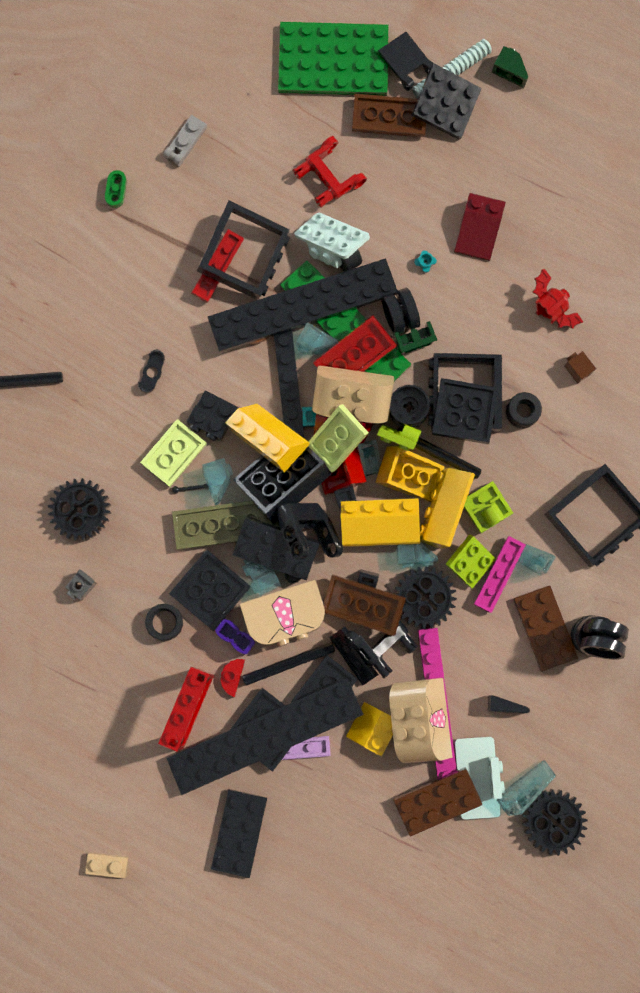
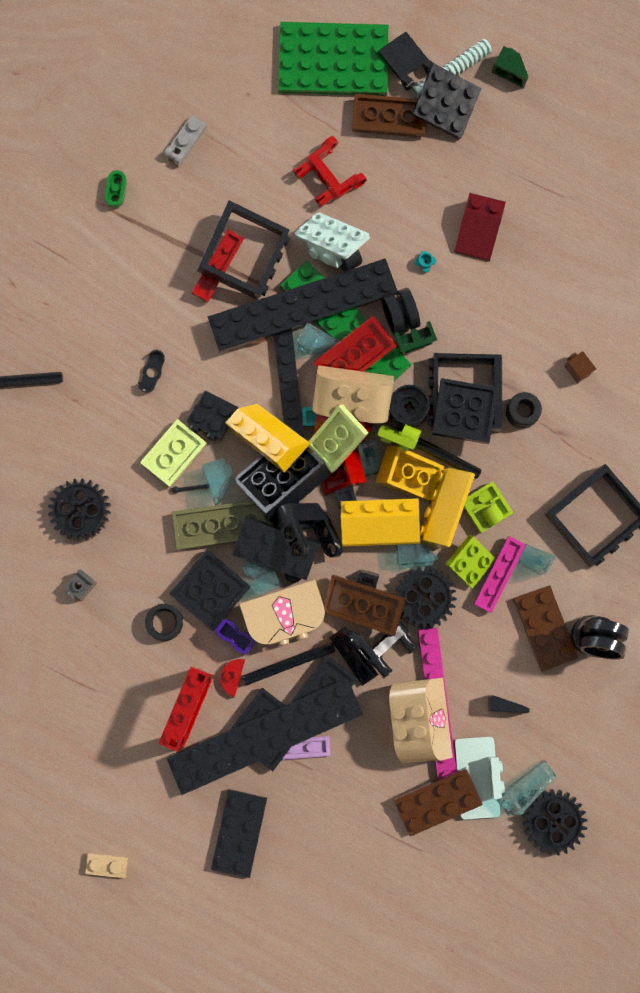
(372, 729): yellow slope -> none
(554, 302): red helmet -> none

